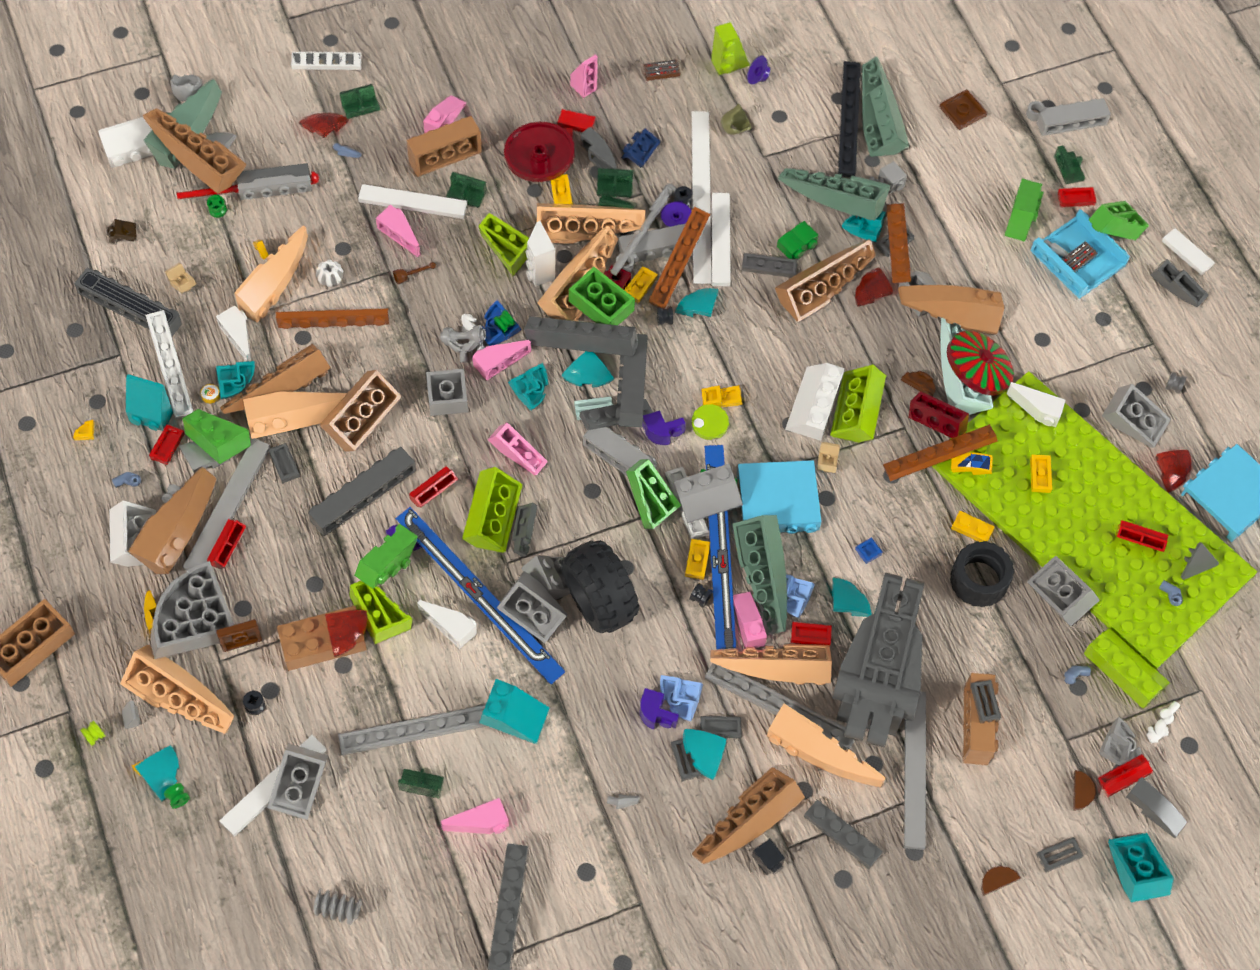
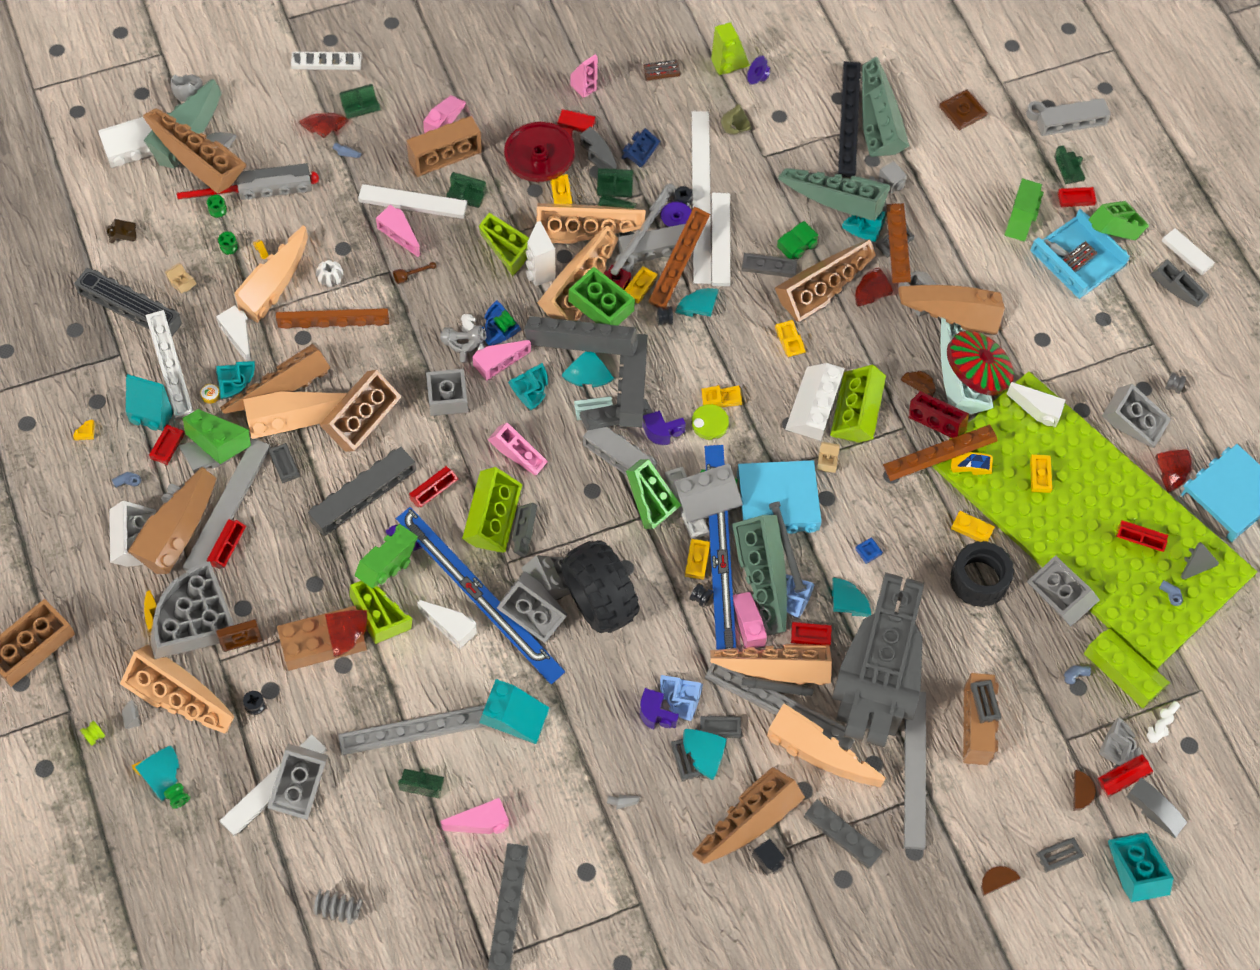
(230, 238): none -> green wheel
(777, 686): none -> dark grey piece
(787, 548): none -> dark grey bar
(789, 338): none -> yellow slope

